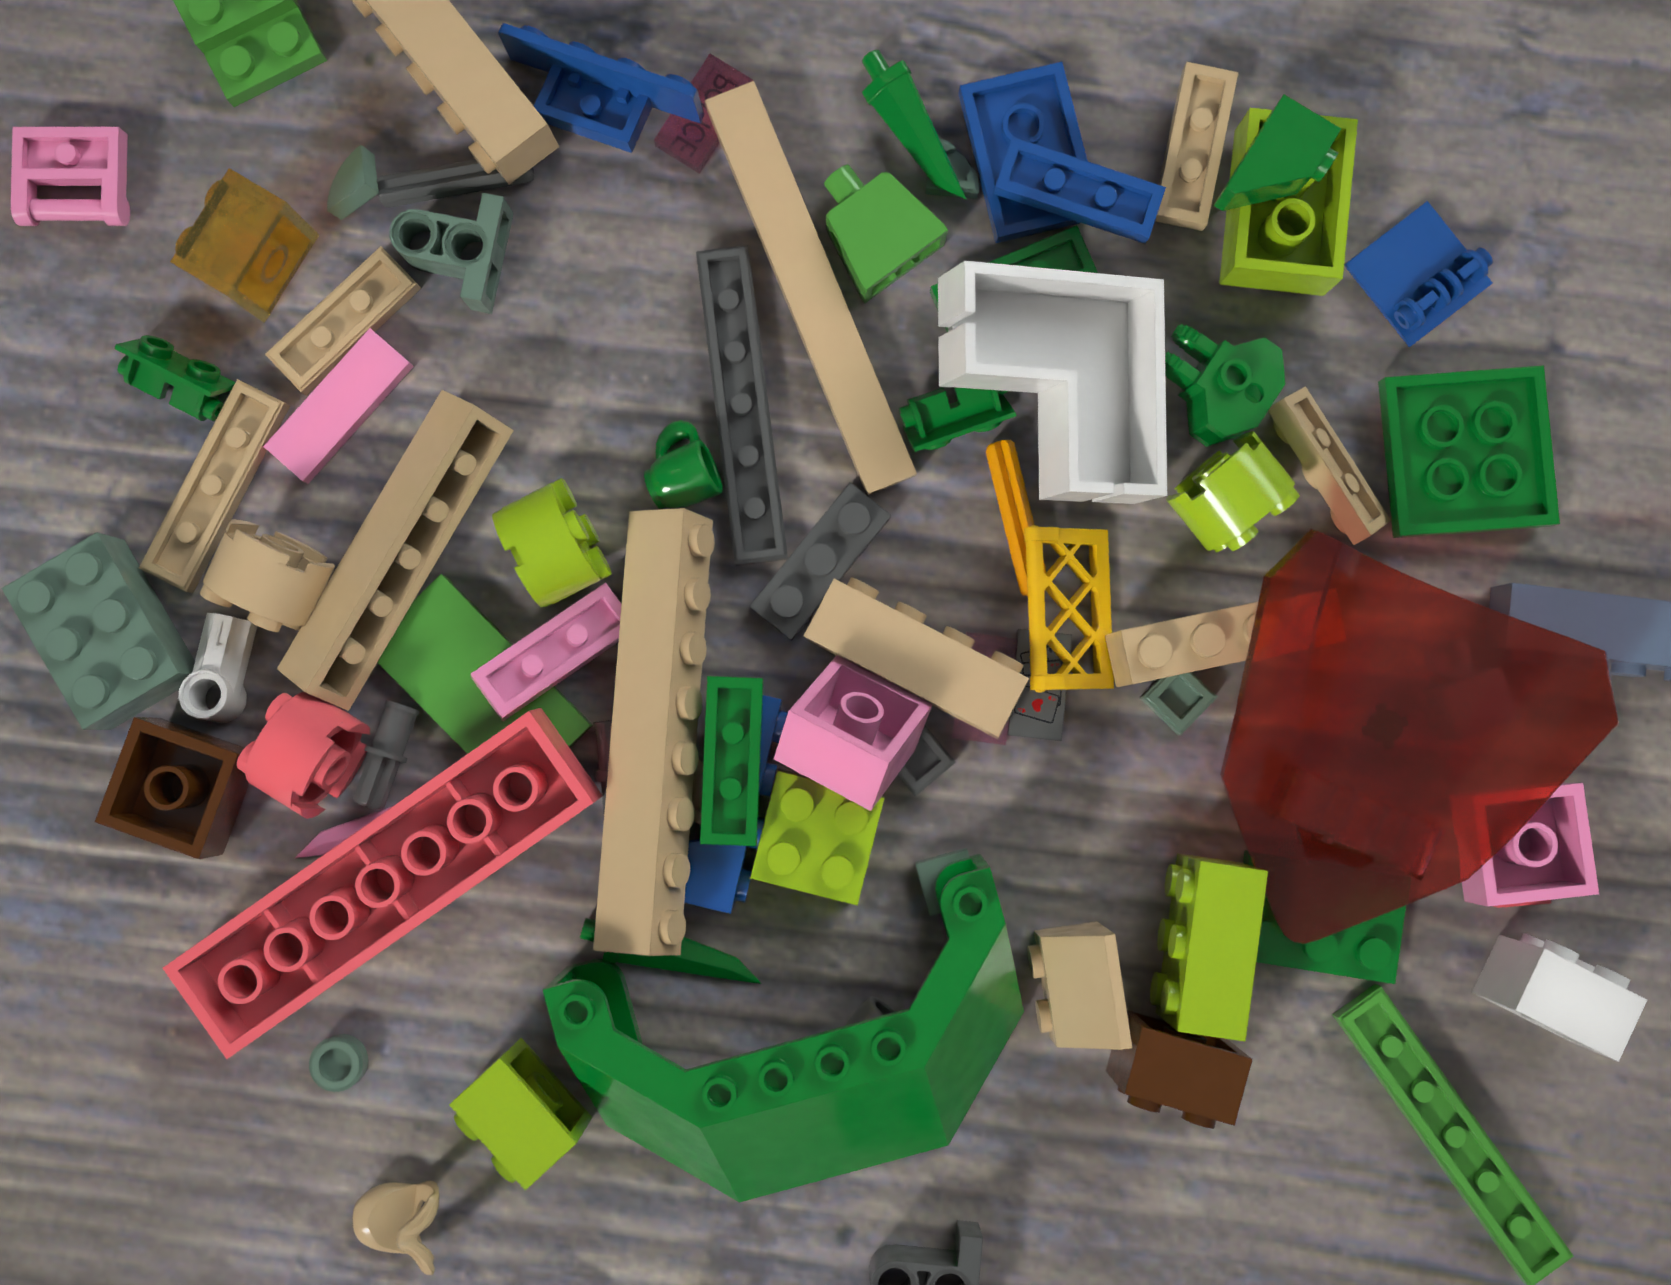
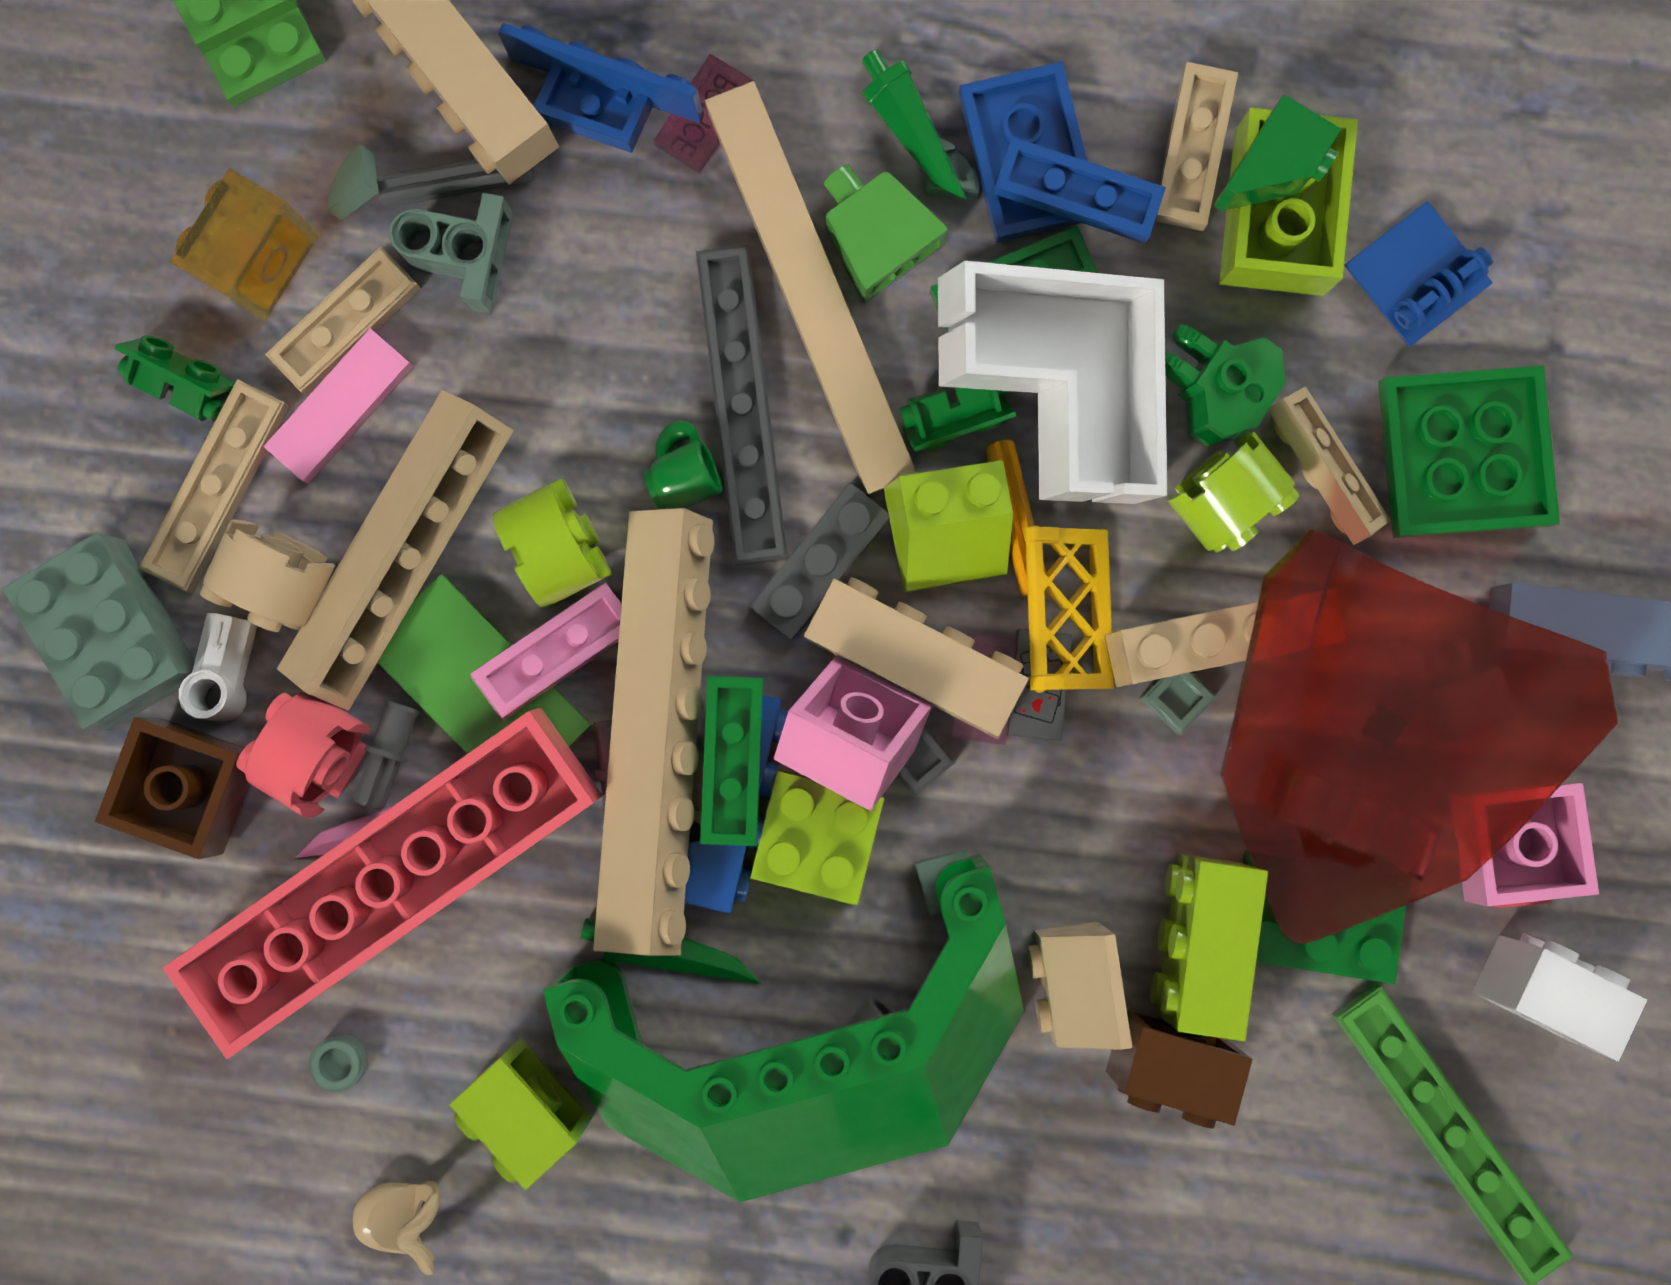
(69, 159): bright pink plate -> none
(951, 525): none -> lime slope

